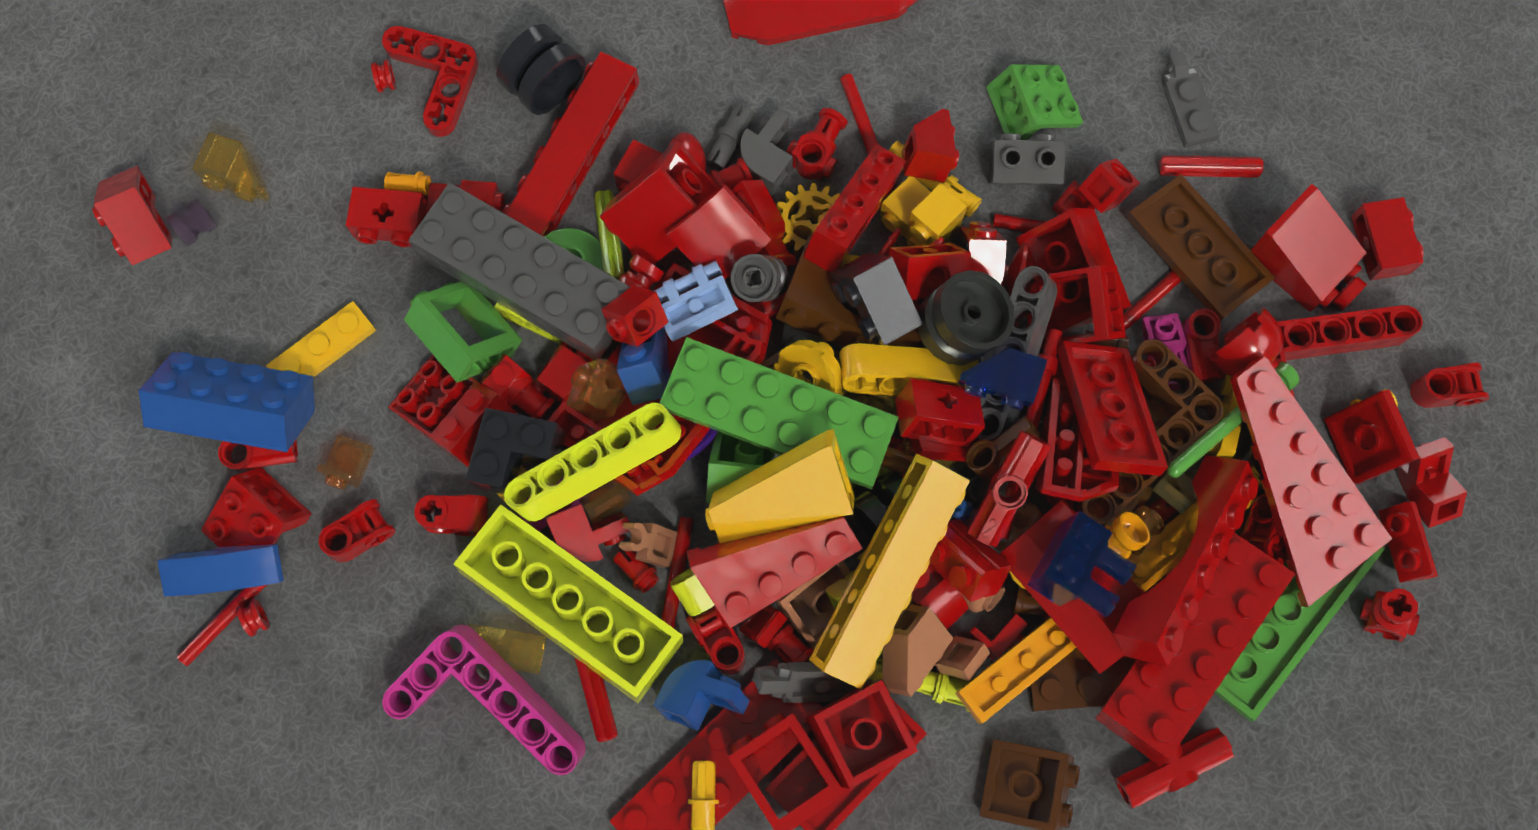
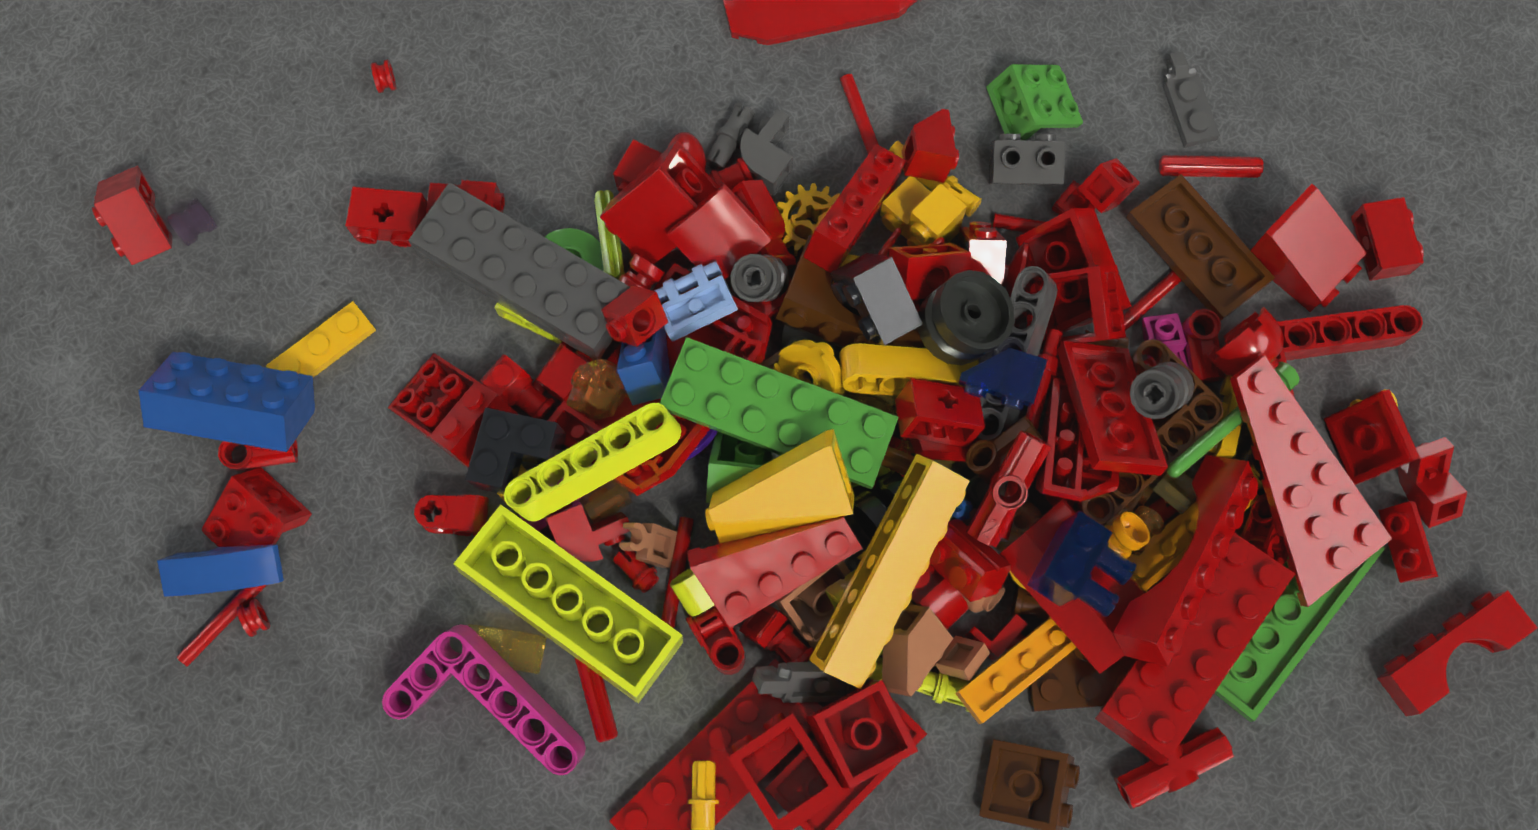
(229, 166): clear yellow slope -> none
(346, 463): clear orange bracket -> none
(358, 530): red piece -> none
(408, 182): light orange pin -> none
(443, 340): bright green window -> none
(448, 72): red beam -> none
(540, 69): black wheel -> none
(573, 144): red brick -> none
(693, 688): blue brick -> none
(819, 144): red connector -> none
(1161, 390): none -> dark grey wheel
(1349, 293): red tile -> none
(1391, 614): red connector -> none
(1421, 679): none -> red arch
(1454, 386): red piece -> none

